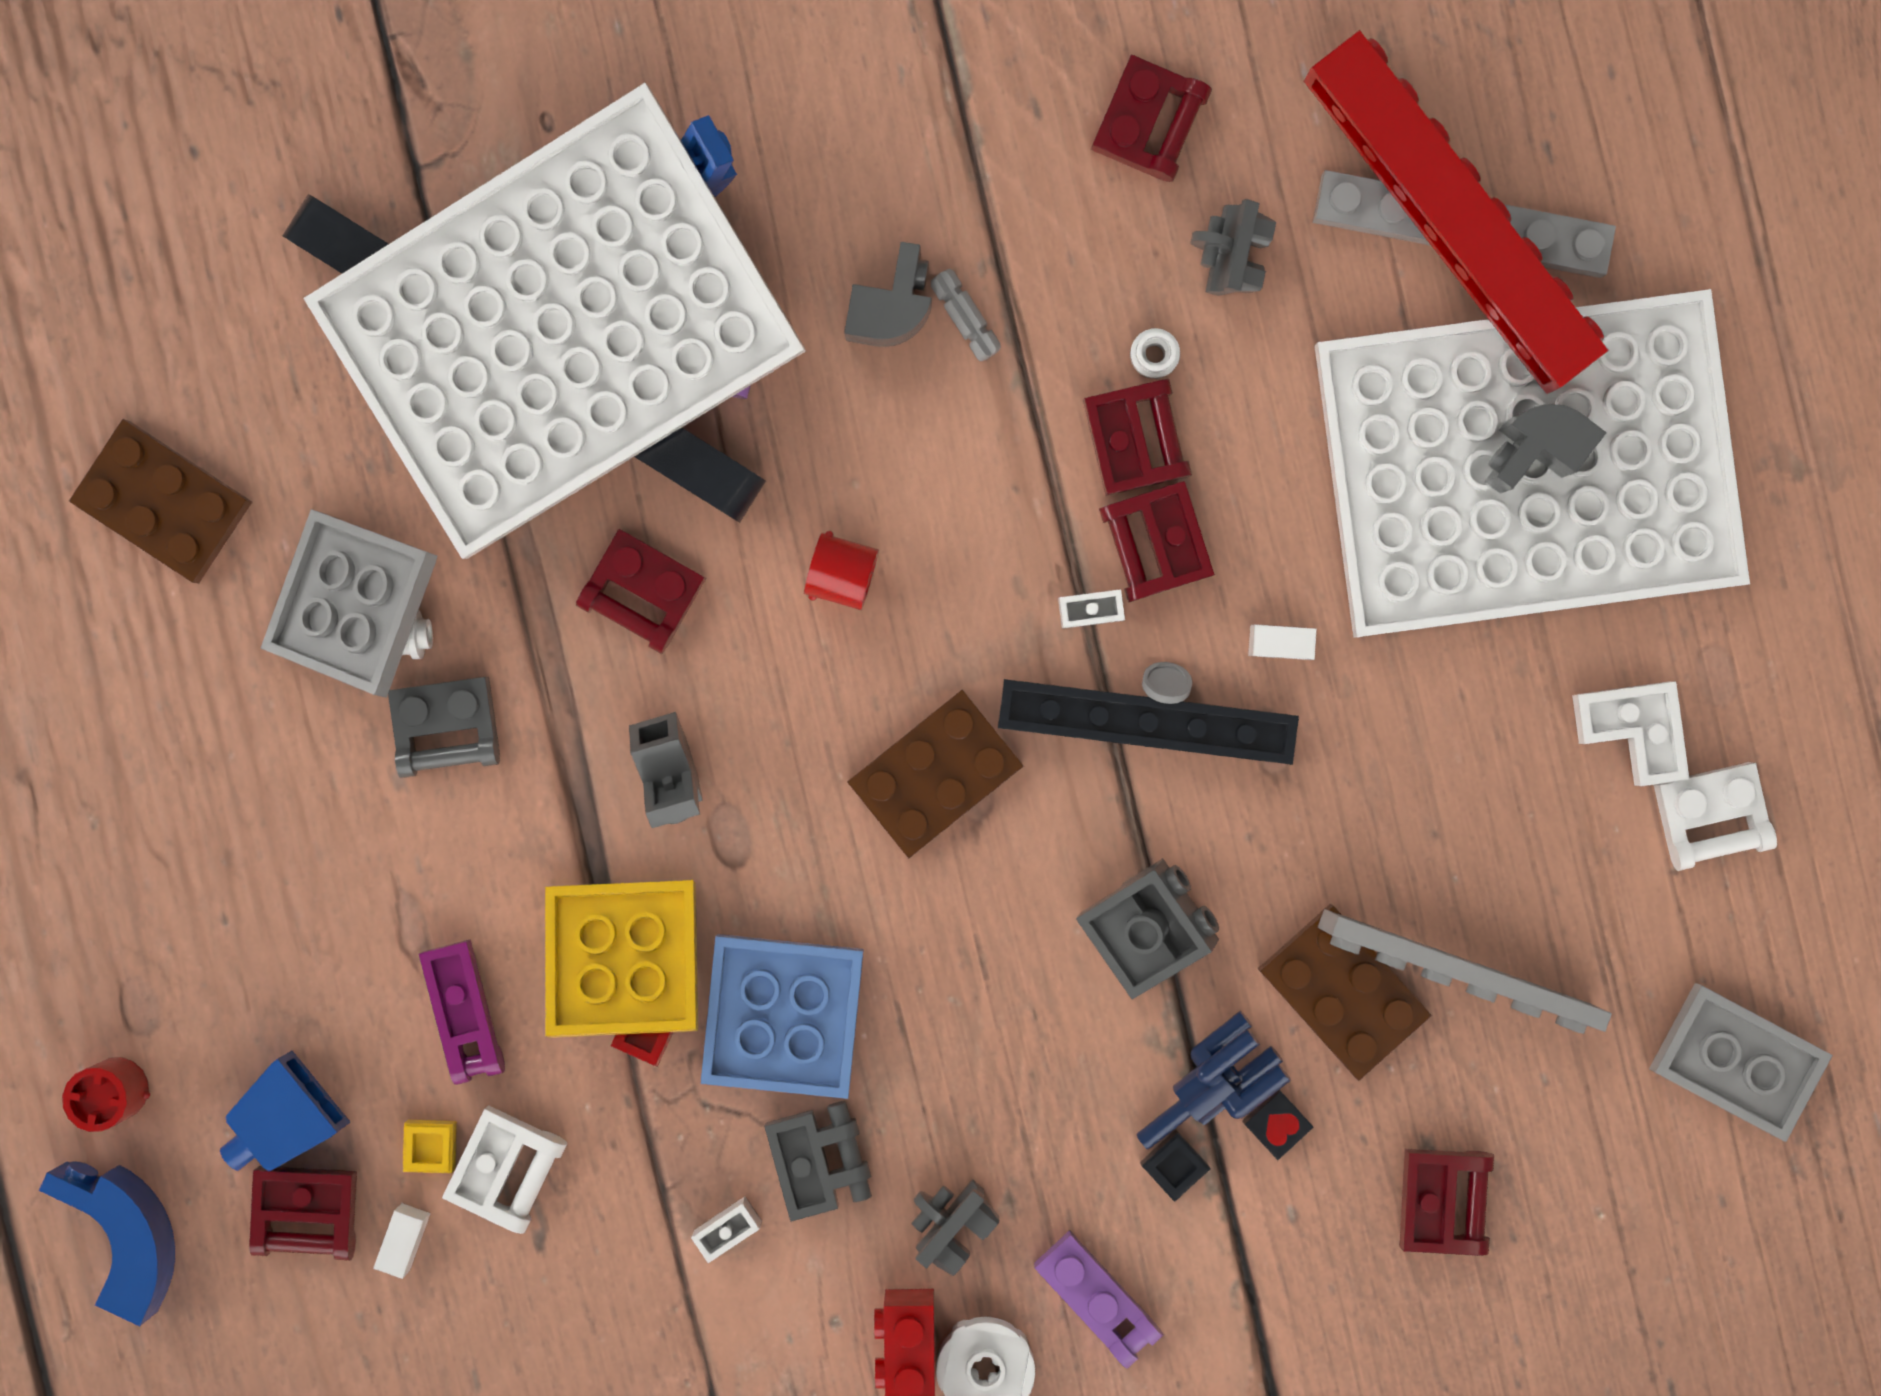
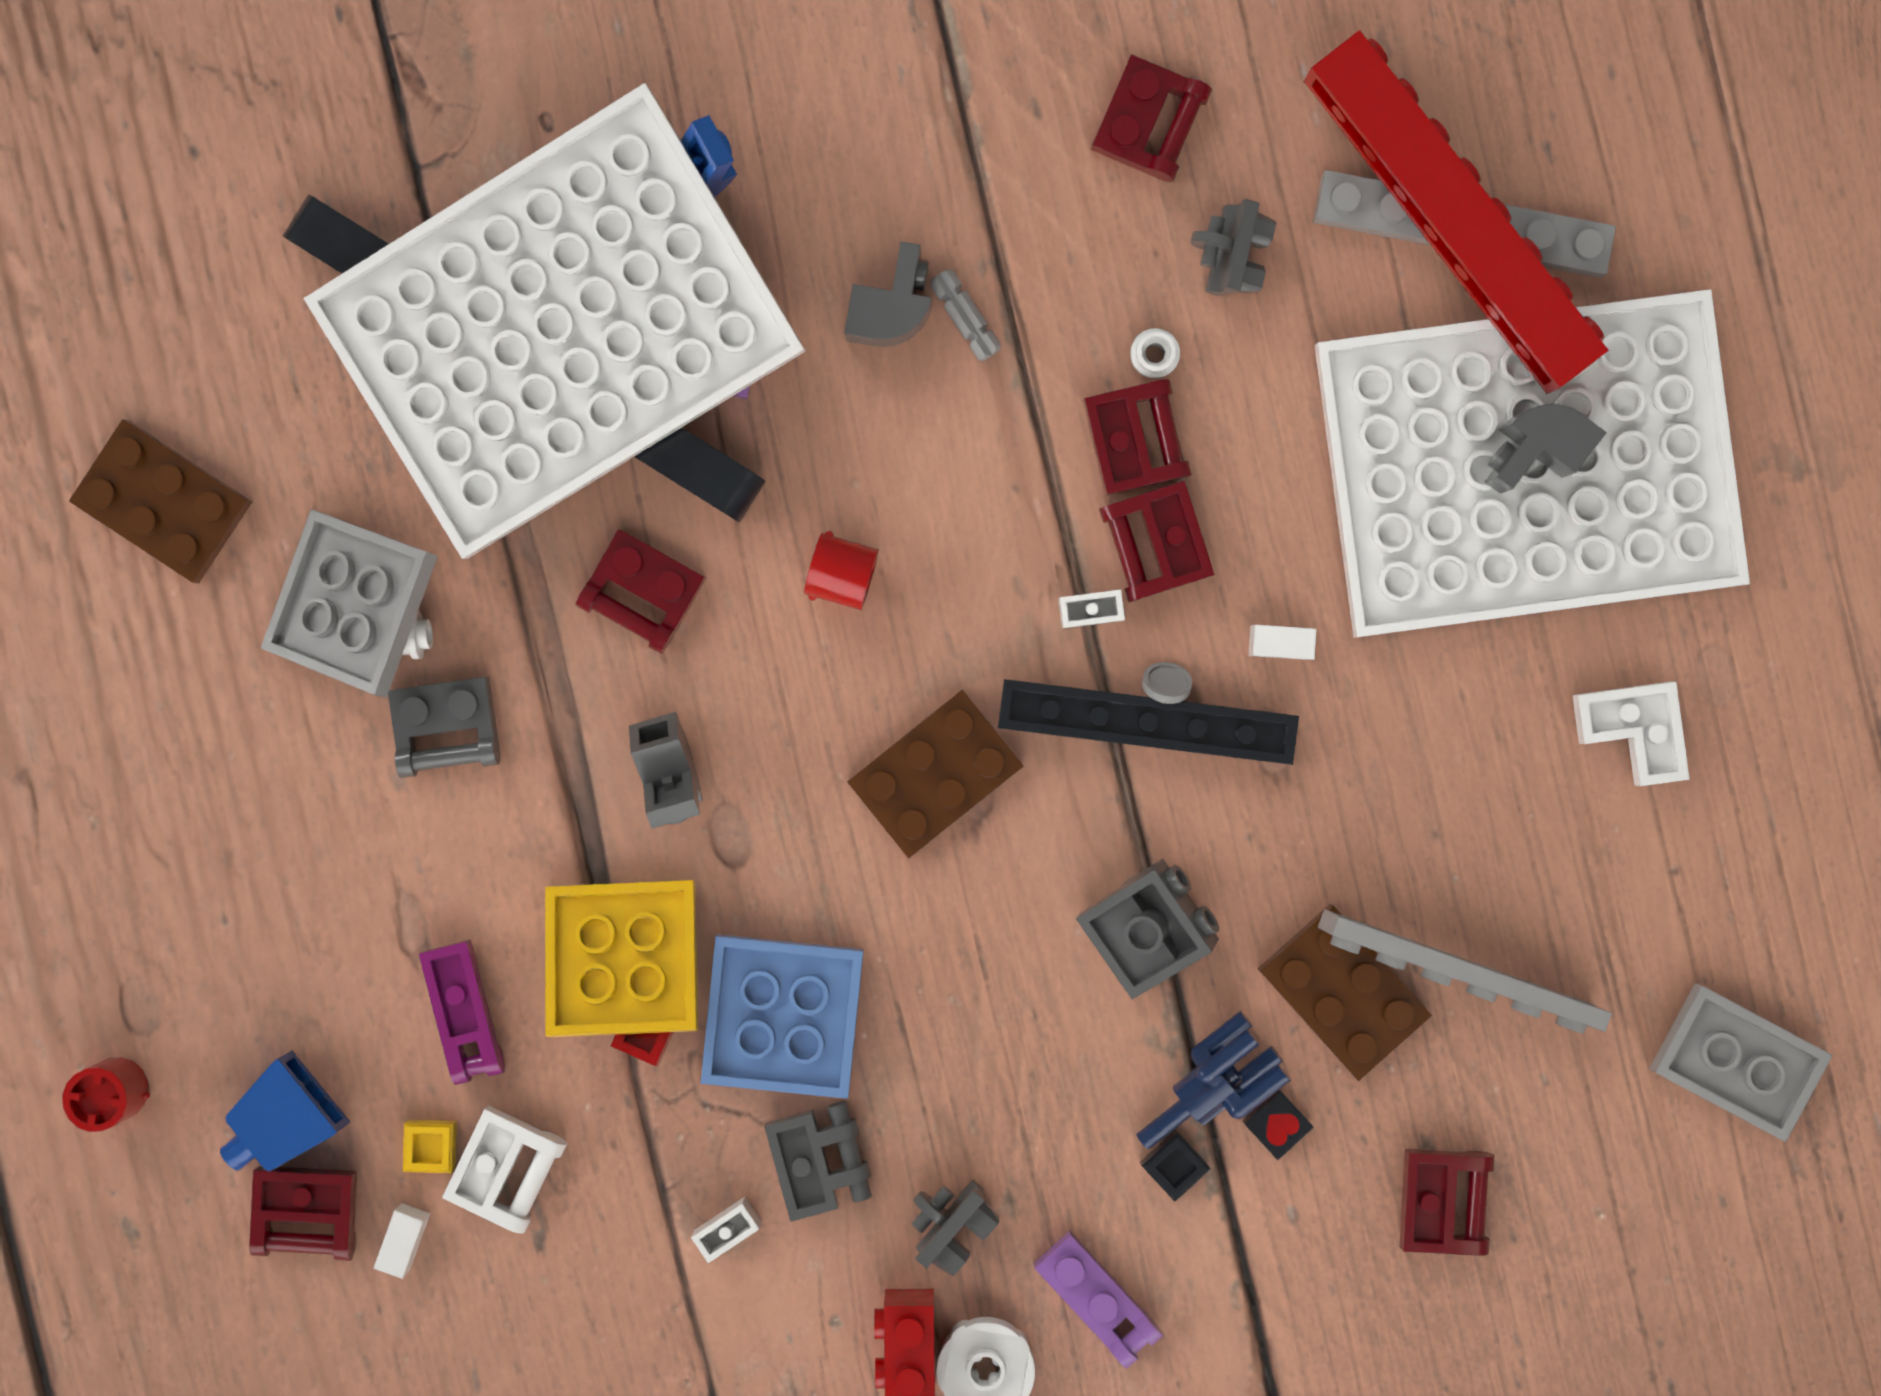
(136, 1230): blue arch -> none
(1709, 800): white plate -> none

